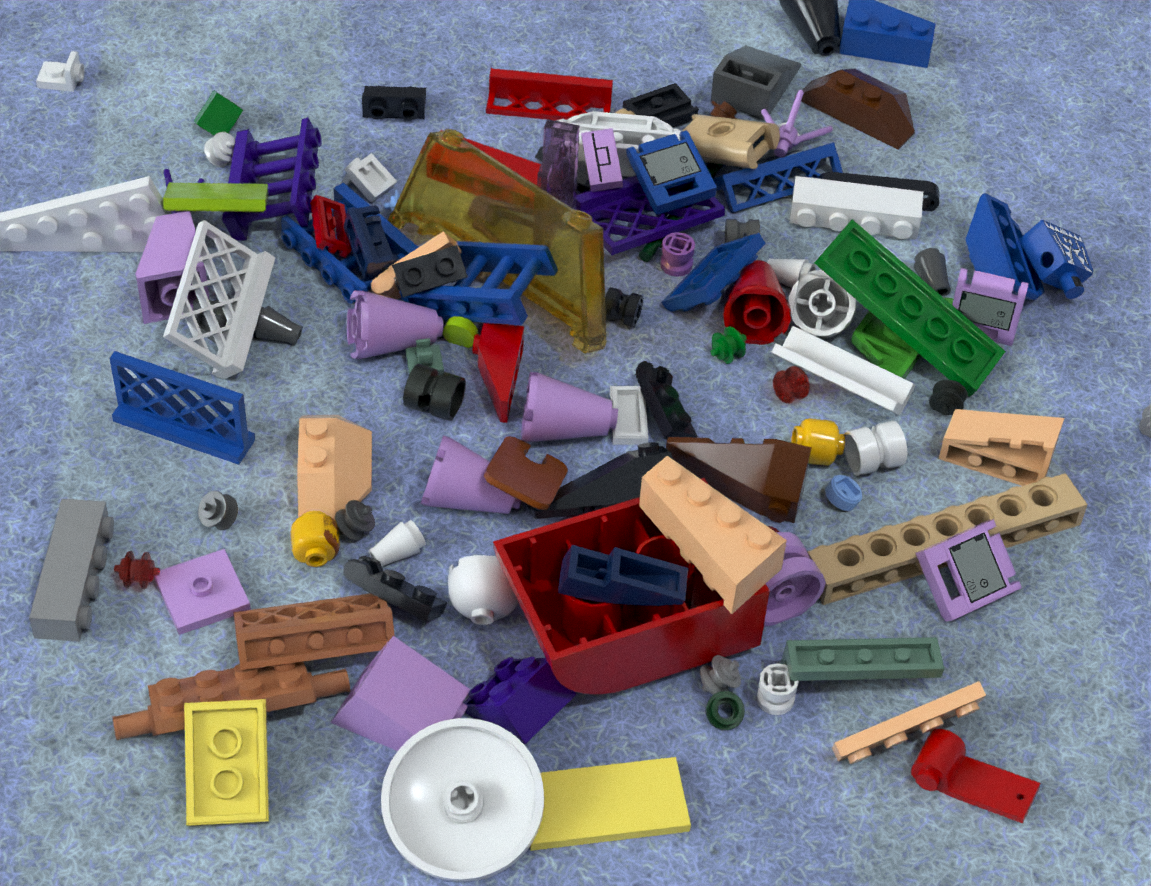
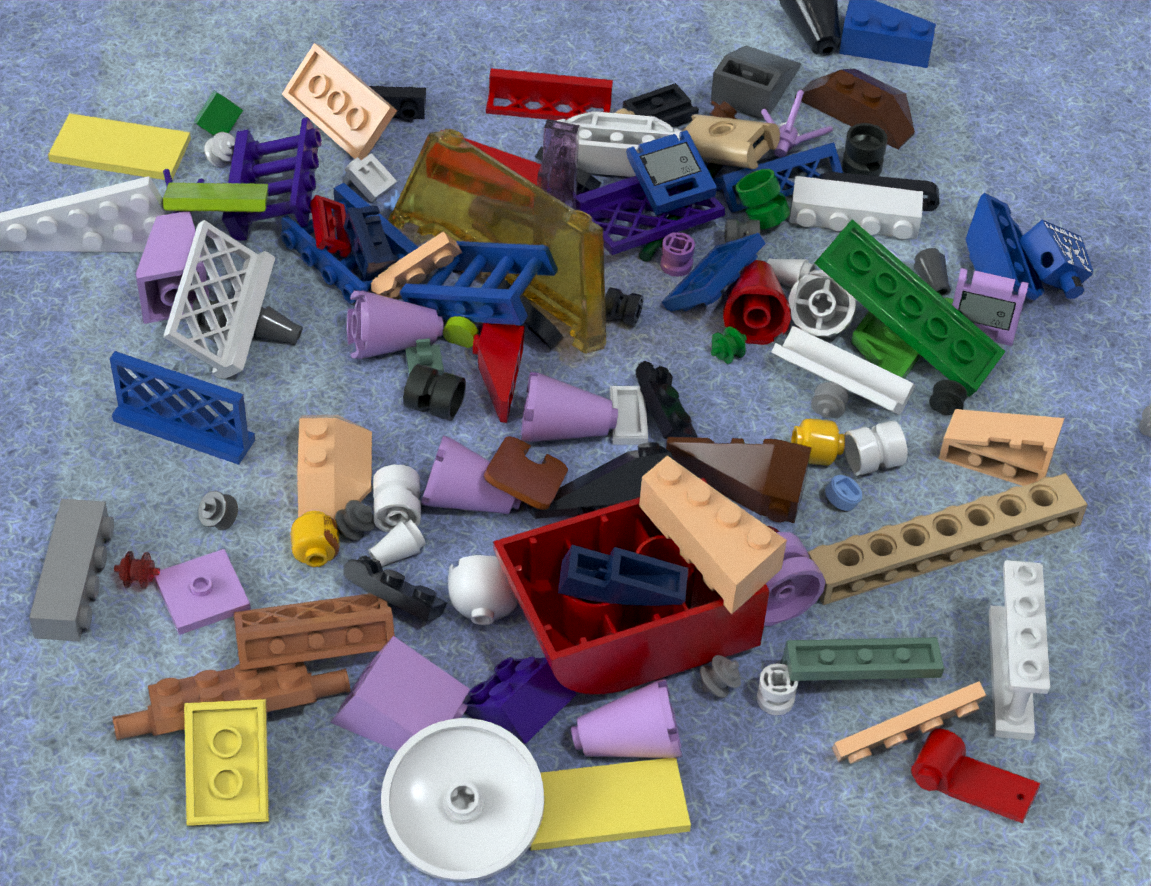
(61, 75): white bracket -> none
(119, 146): none -> light yellow tile
(339, 102): none -> light nougat plate
(396, 496): none -> white wheel
(429, 271): black hinge -> none
(538, 322): none -> black beam
(602, 160): lavender tile -> none
(631, 726): none -> lavender cone
(734, 703): dark green plate -> none
(763, 198): none -> green wheel
(791, 384): clear red wheel -> none
(829, 400): none -> light grey wheel
(864, 150): none -> pearl dark grey wheel
(977, 566): lavender container -> none
(1018, 650): none -> white fence

